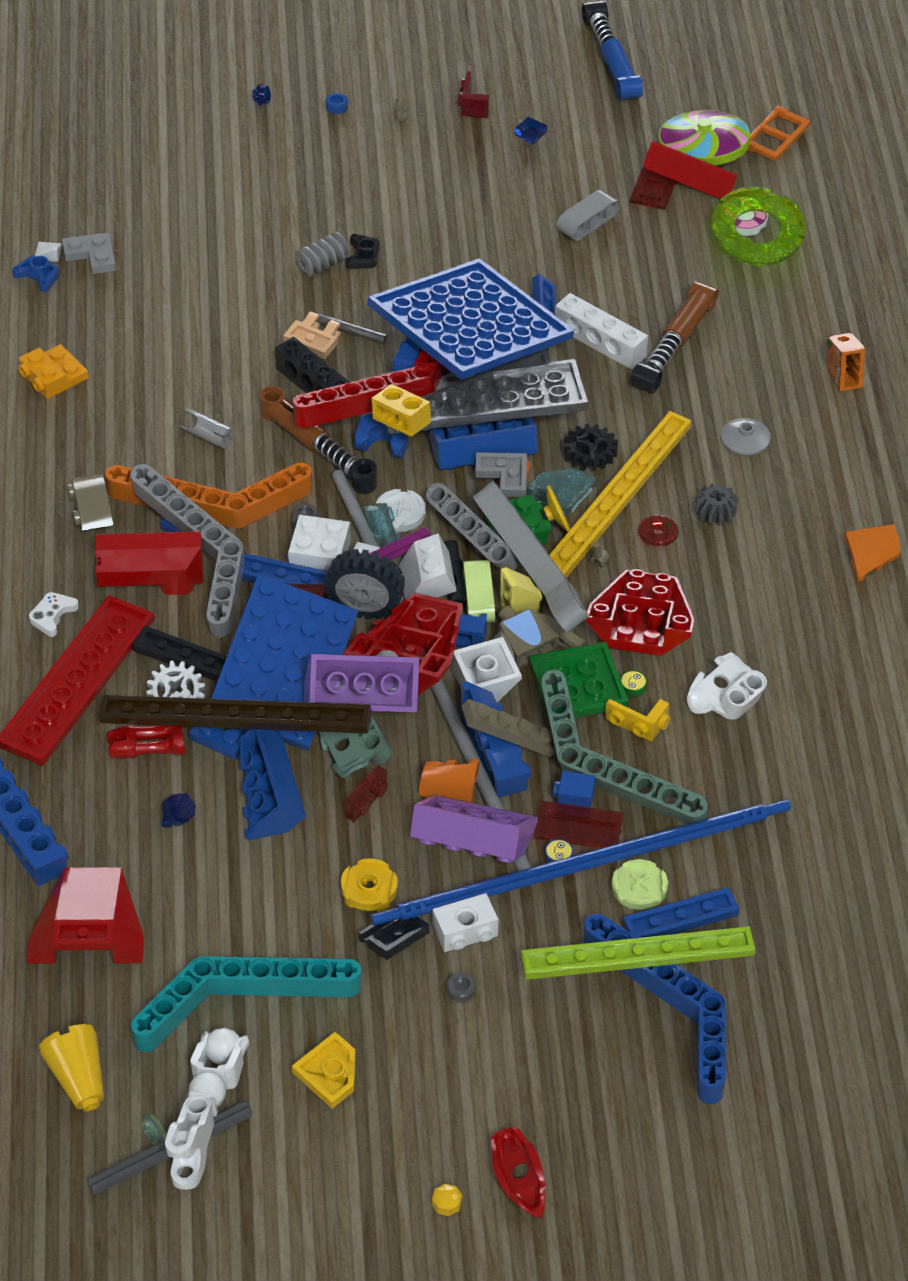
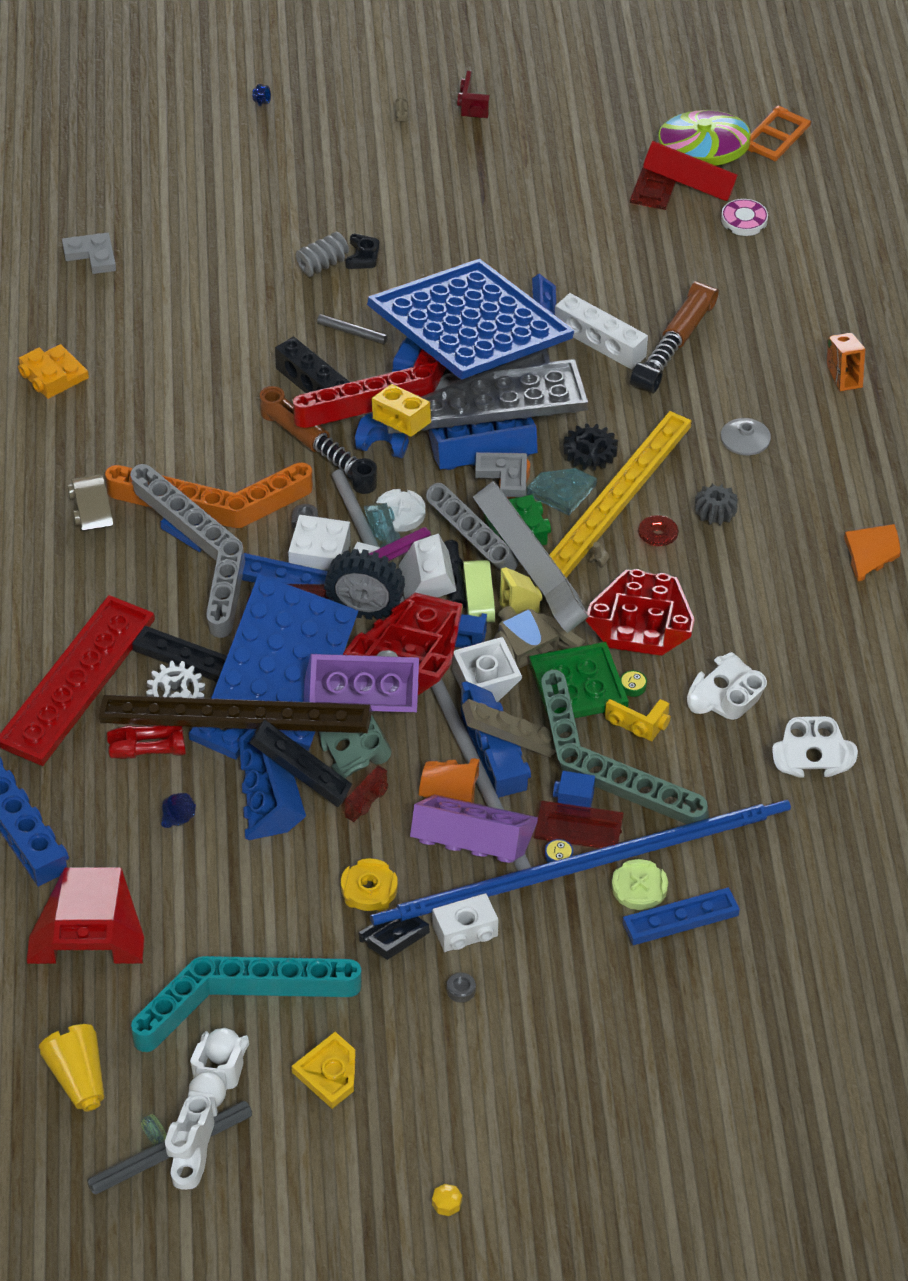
(38, 269): blue piece -> none
(48, 612): white piece -> none
(49, 250): white slope -> none
(150, 558): red brick -> none
(210, 430): light grey piece -> none
(300, 763): none -> black plate
(316, 340): light nougat plate -> none
(336, 103): blue tile -> none
(510, 1150): red piece -> none
(531, 130): clear blue plate -> none
(554, 511): yellow dish -> none
(588, 215): light grey beam -> none
(627, 83): blue piece -> none
(637, 953): lime tile -> none
(695, 1006): blue beam -> none
(758, 199): clear neon green plate -> none
(836, 753): none -> white piece

